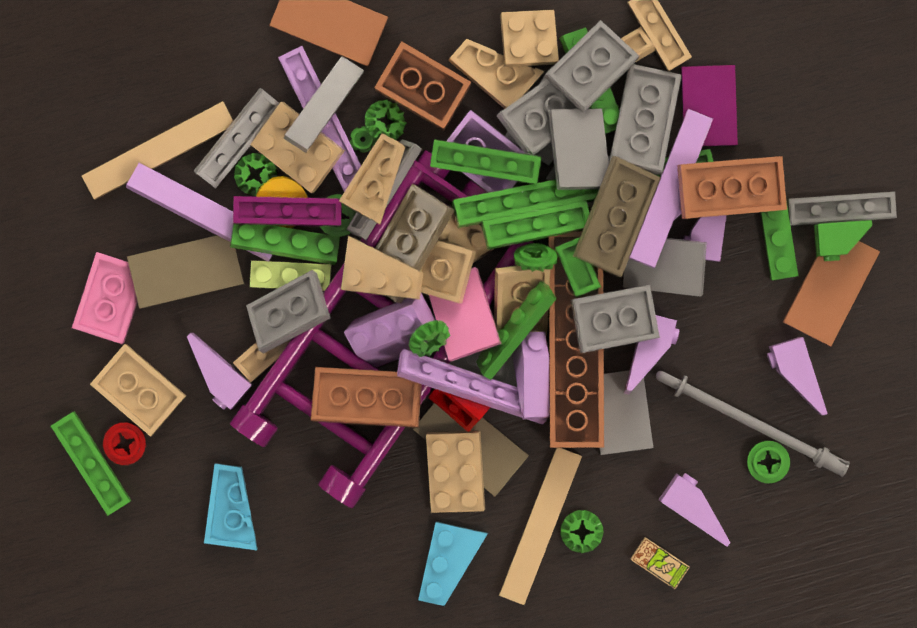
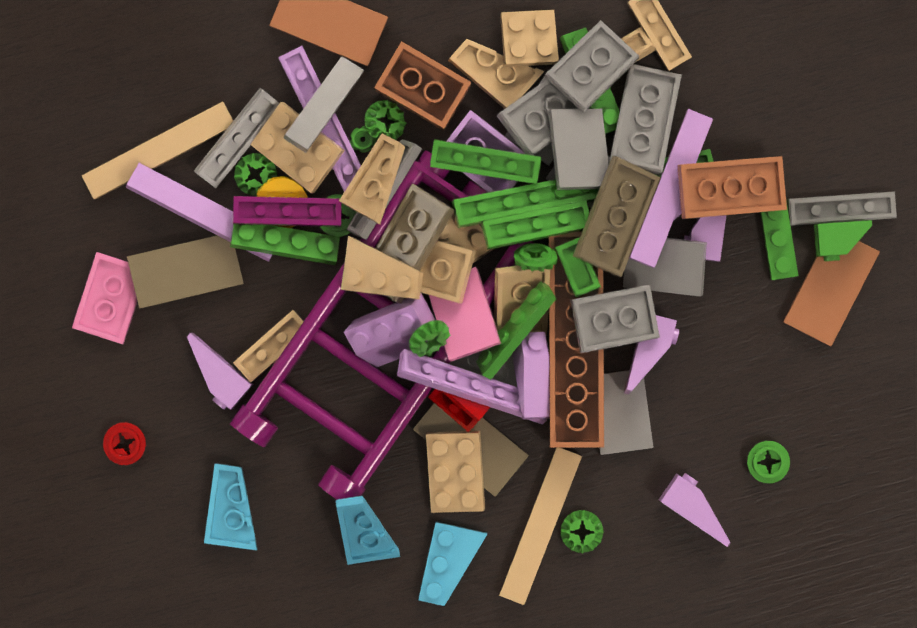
(91, 463): bright green plate -> none
(138, 390): tan plate -> none
(276, 274): yellowish green plate -> none
(288, 311): light grey tile -> none
(363, 533): none -> medium azure wing
(365, 398): nougat tile -> none
(659, 562): tile -> none
(713, 94): magenta tile -> none
(795, 366): lavender slope -> none
(820, 457): light grey bar -> none

